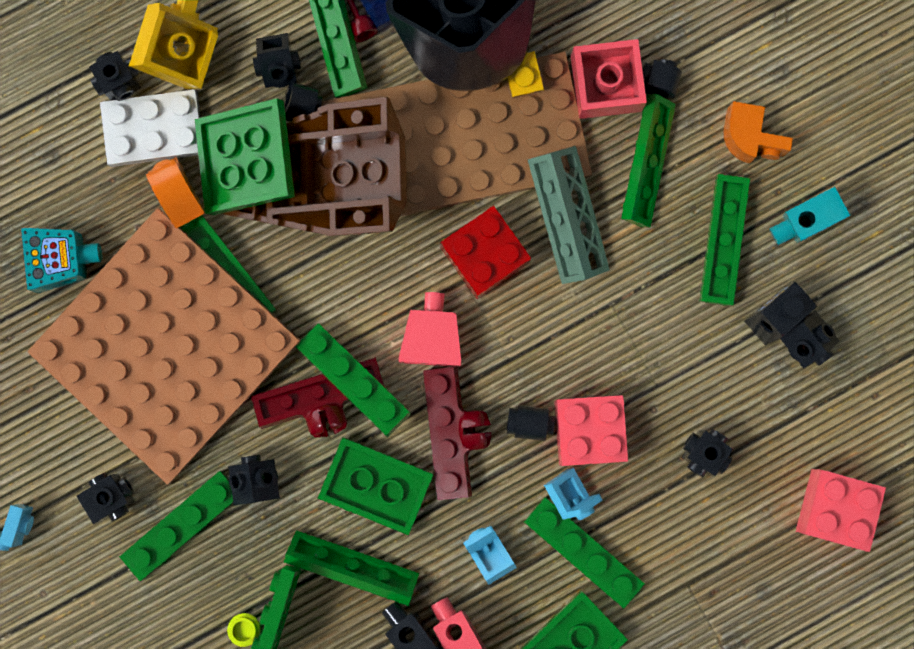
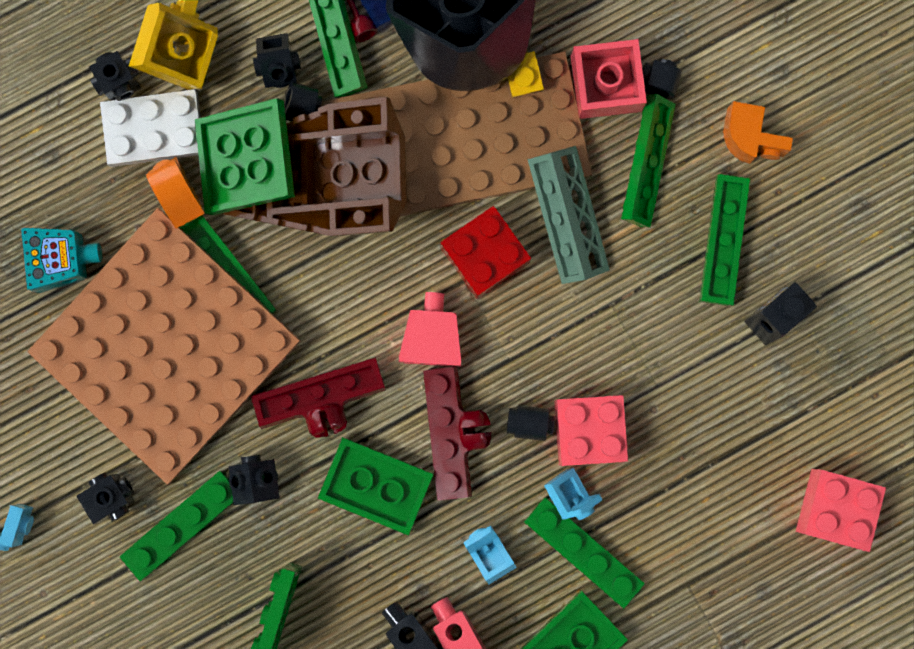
(243, 629): neon yellow plate -> none
(351, 567): green plate -> none
(353, 380): green plate -> none
(695, 453): black brick -> none
(811, 340): black brick -> none
(822, 212): teal torso -> none

